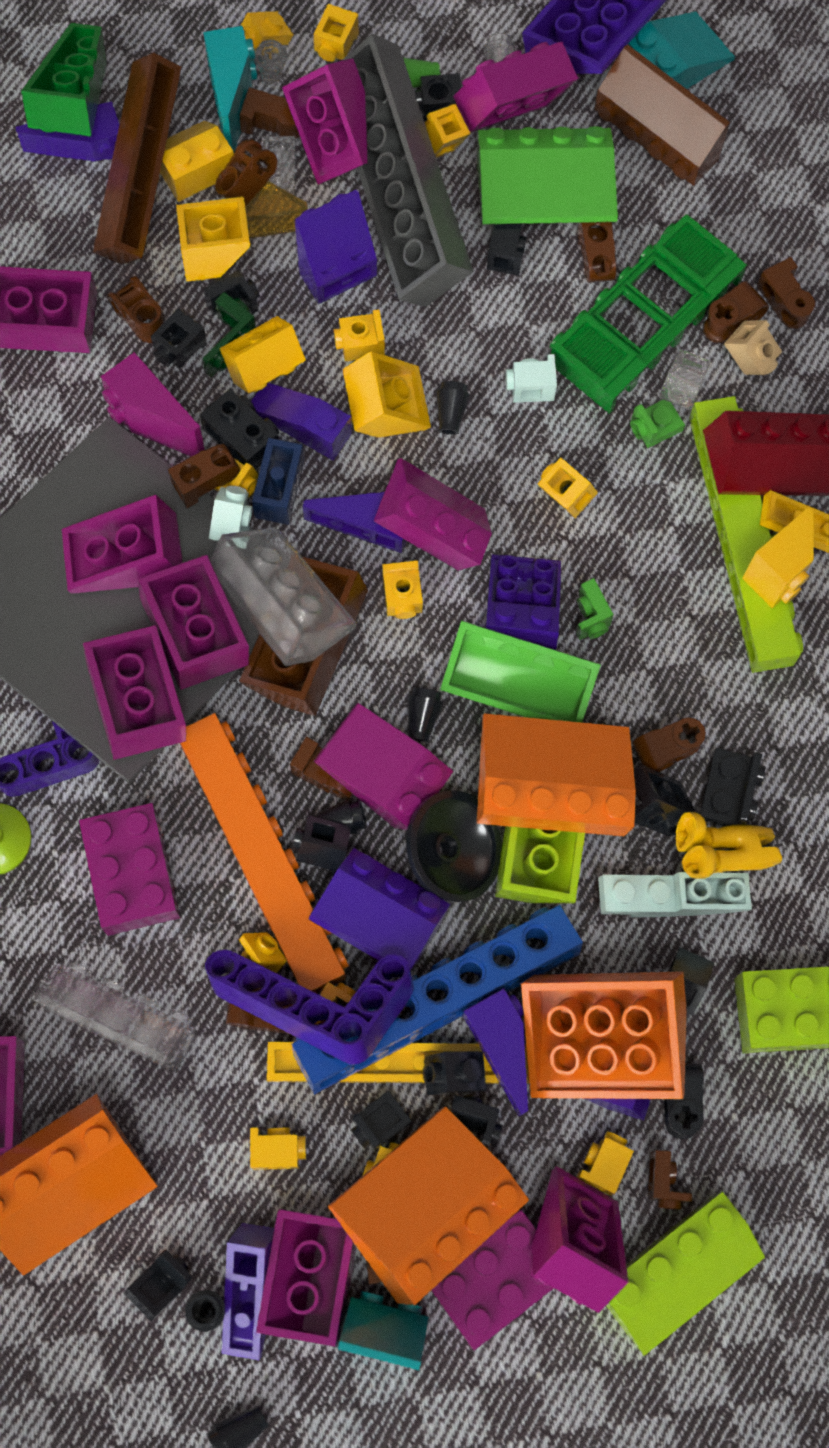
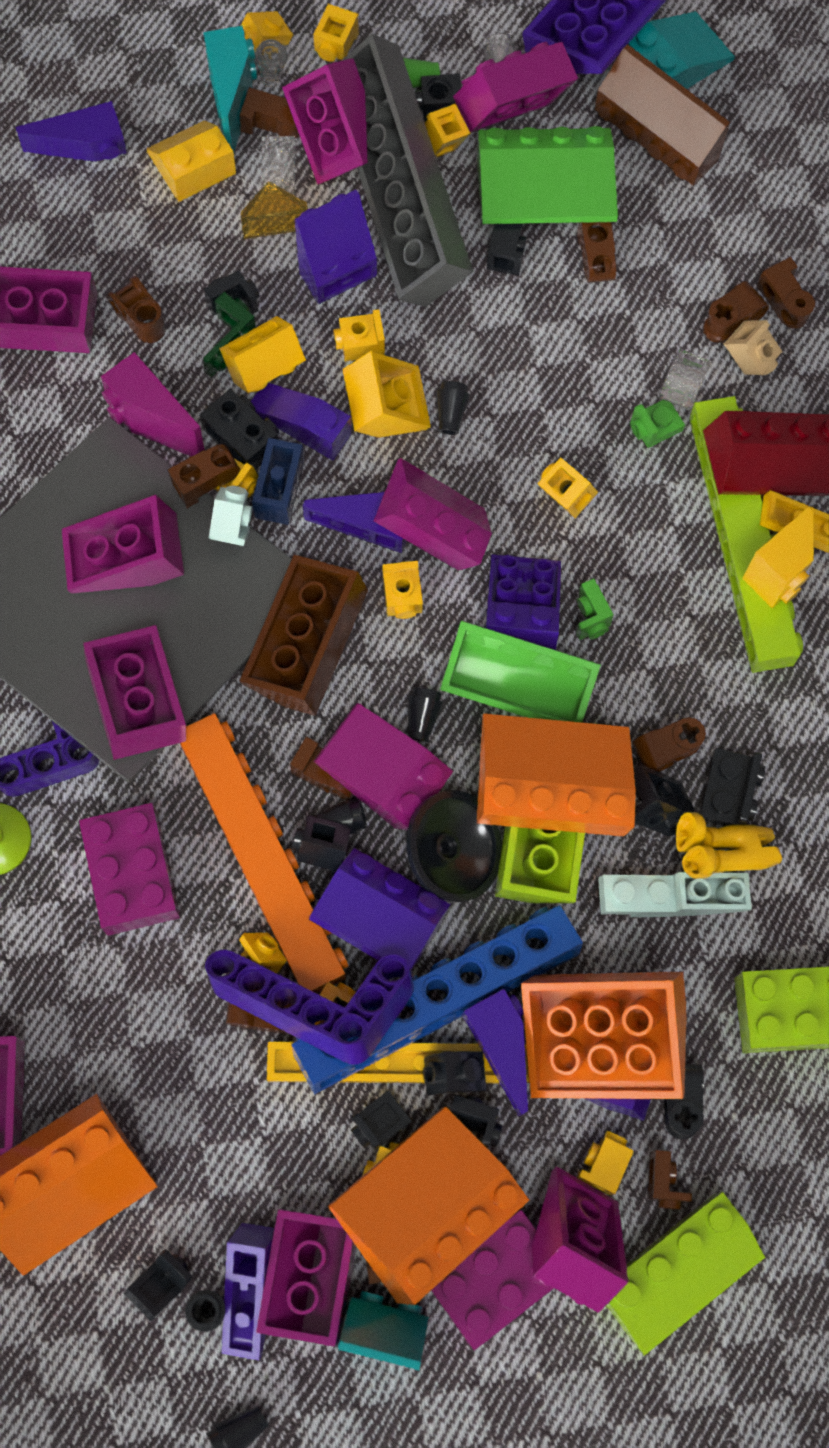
(68, 83): green wedge -> none
(116, 1016): clear slope -> none
(137, 159): reddish brown brick -> none
(180, 331): black brick -> none
(194, 622): magenta brick -> none
(212, 236): yellow slope -> none
(245, 175): reddish brown piece -> none
(276, 1149): yellow brick -> none
(280, 594): clear slope -> none
(532, 380): light aqua brick -> none
(605, 360): green window -> none
(696, 976): black brick -> none

